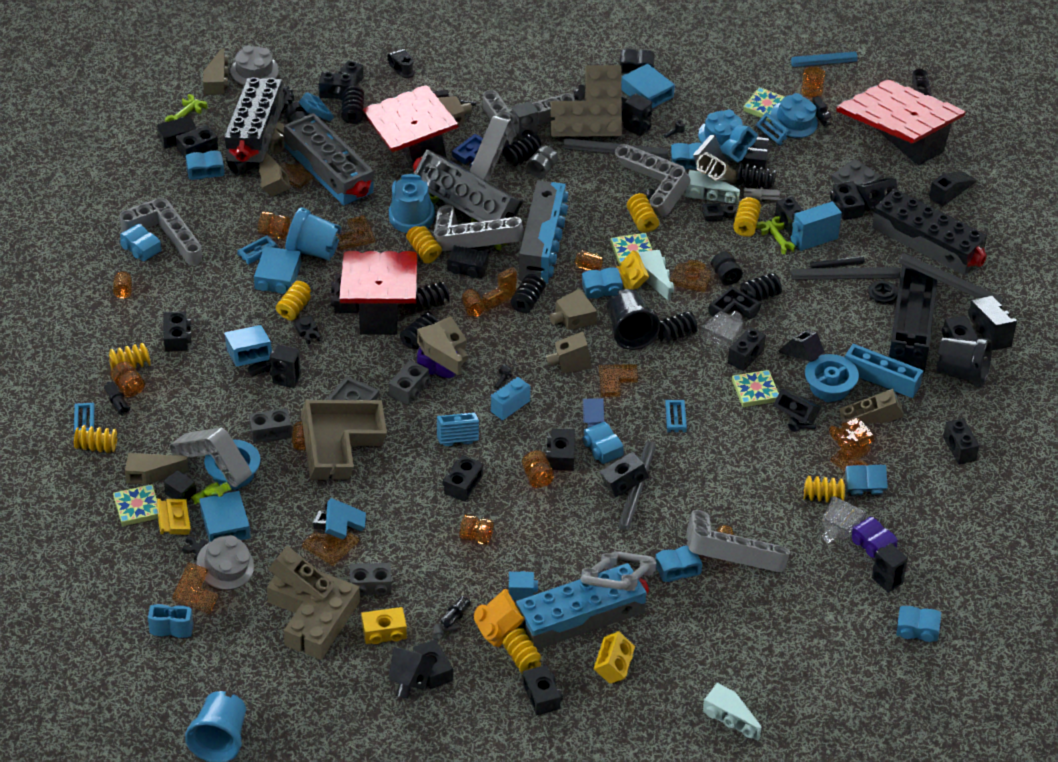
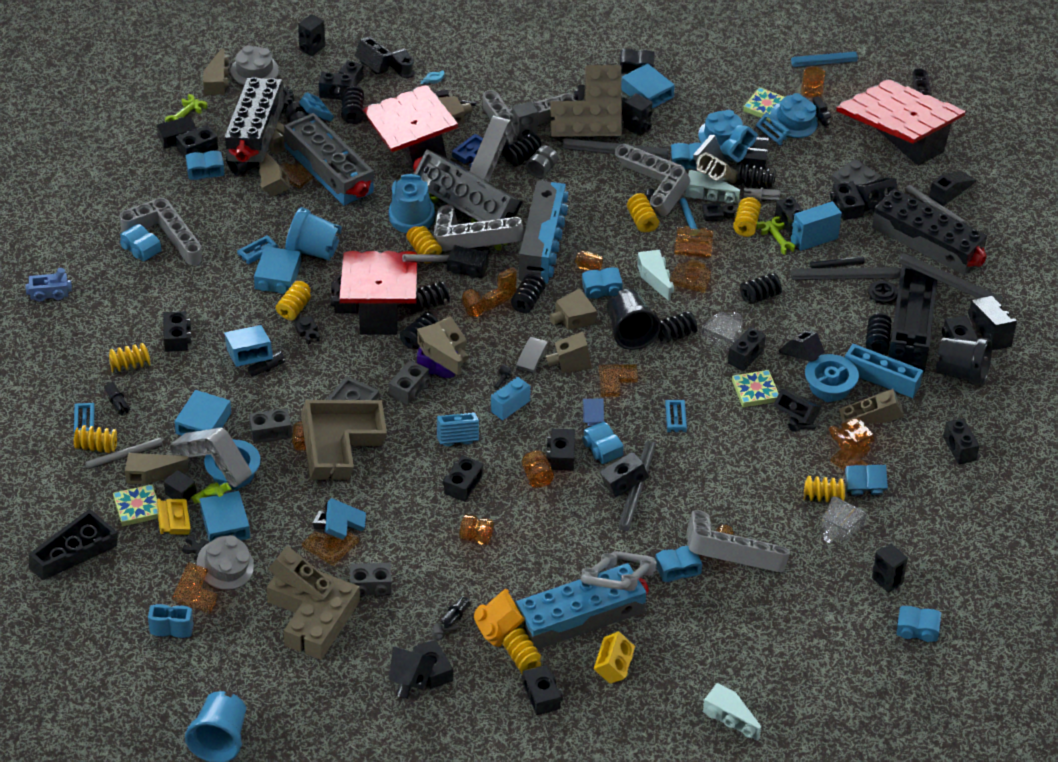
(49, 286): none -> medium blue brick
(72, 545): none -> black wedge
(122, 285): clear orange brick -> none
(123, 453): none -> light grey piece
(127, 379): clear orange wheel -> none
(202, 413): none -> dark azure brick
(273, 224): clear orange wheel -> none
(285, 366): black brick -> none
(311, 35): none -> black brick
(358, 236): clear orange tile -> none
(373, 55): none -> black brick
(384, 625): yellow brick -> none
(424, 258): none -> light grey piece
(433, 77): none -> medium azure piece
(522, 585): dark azure brick -> none
(531, 354): none -> light grey slope
(625, 245): tile -> none
(633, 271): yellow plate -> none
(677, 129): black hand -> none
(688, 215): none -> dark azure piece
(694, 246): none -> clear orange plate
(726, 268): black wheel -> none
(735, 300): black brick -> none
(872, 536): dark purple brick -> none
(878, 333): none -> black piece
(932, 203): none -> light grey piece

